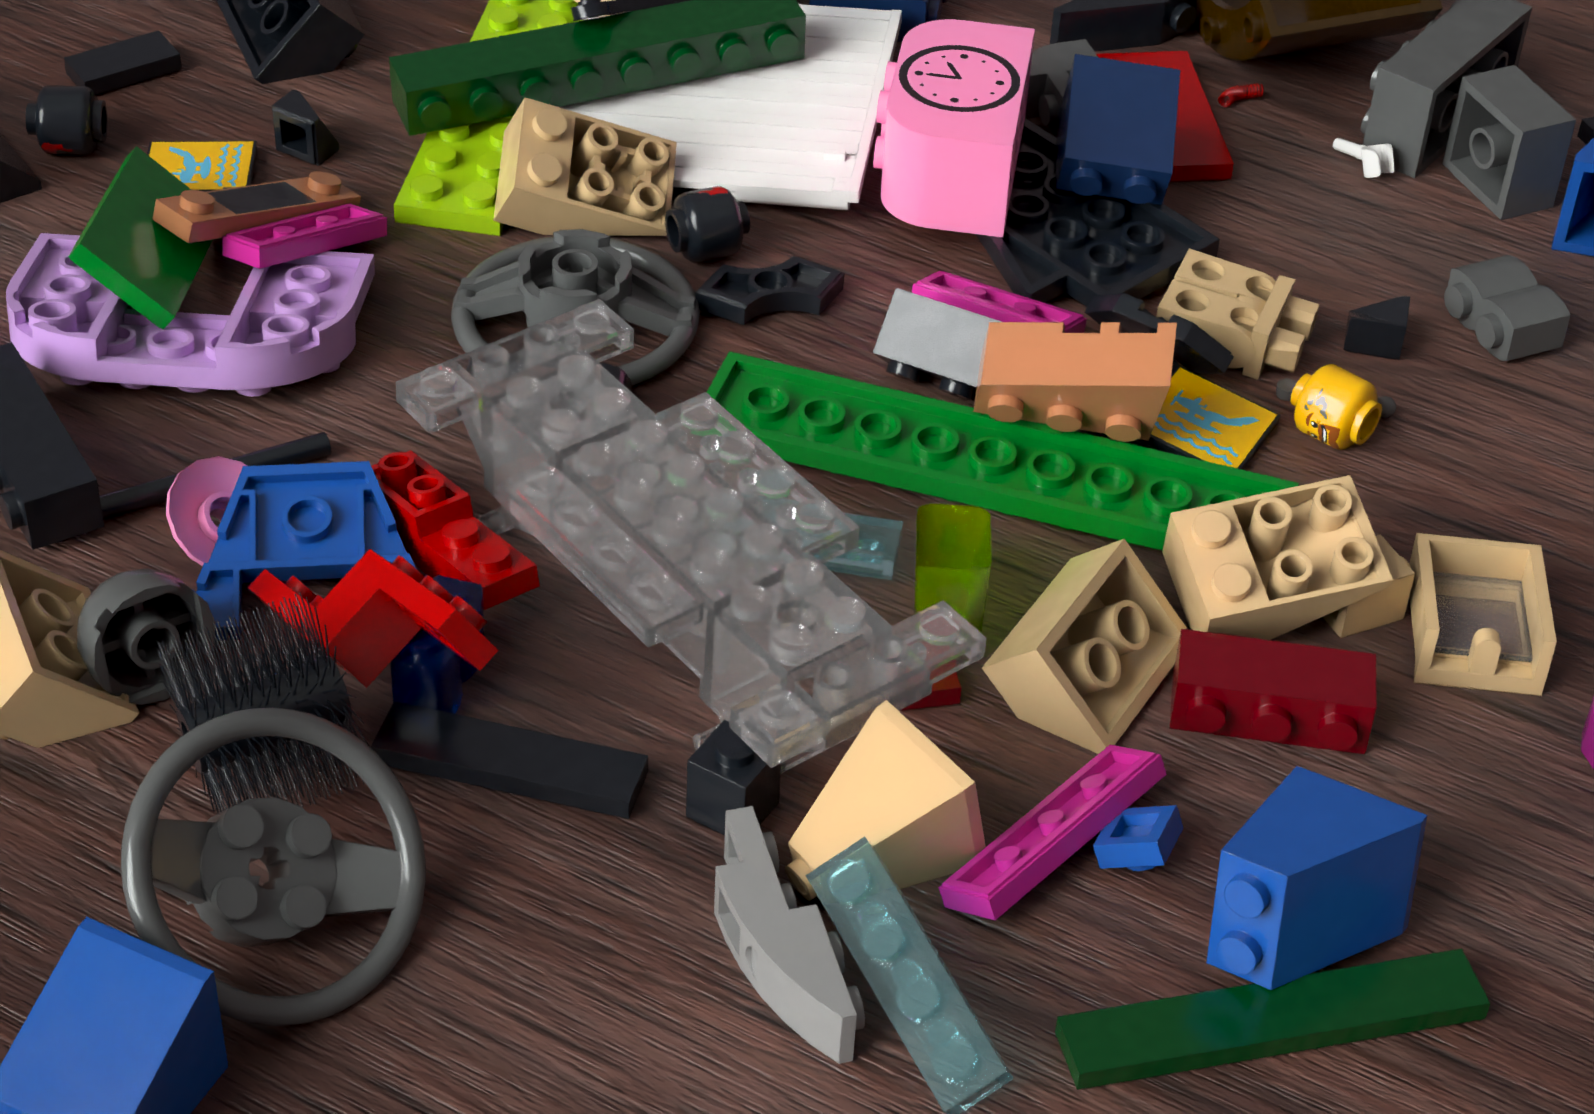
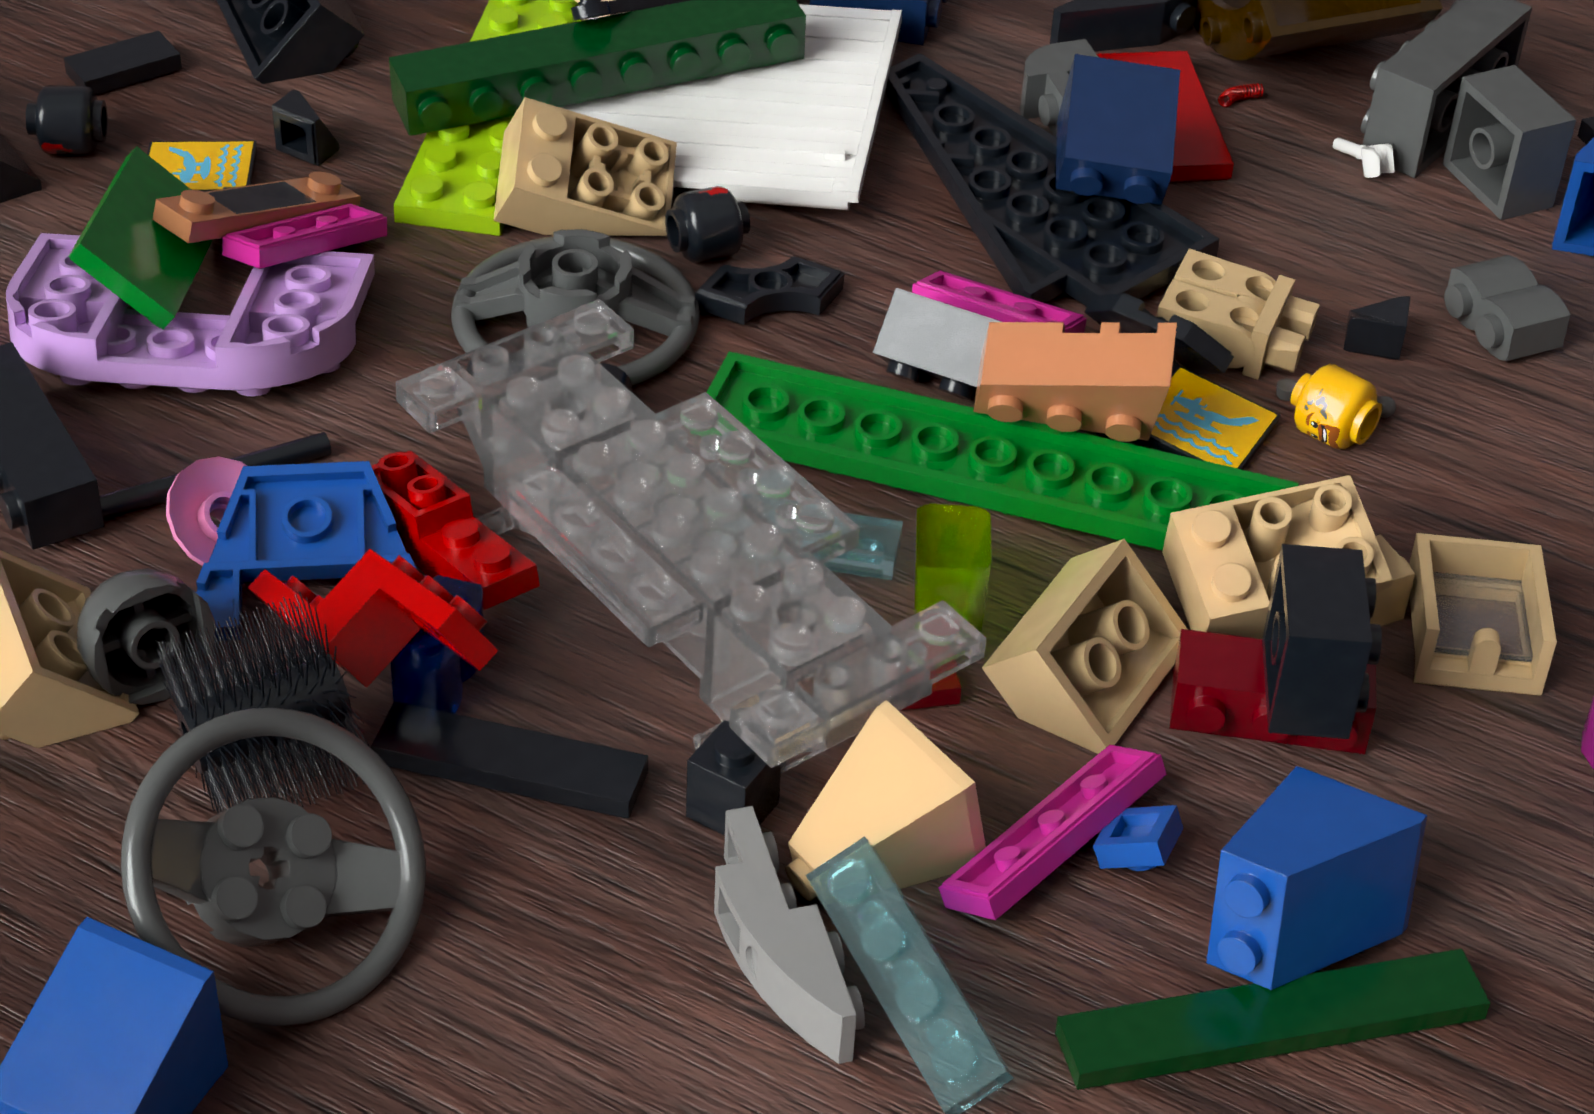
(954, 124): bright pink brick -> none
(1319, 641): none -> black brick

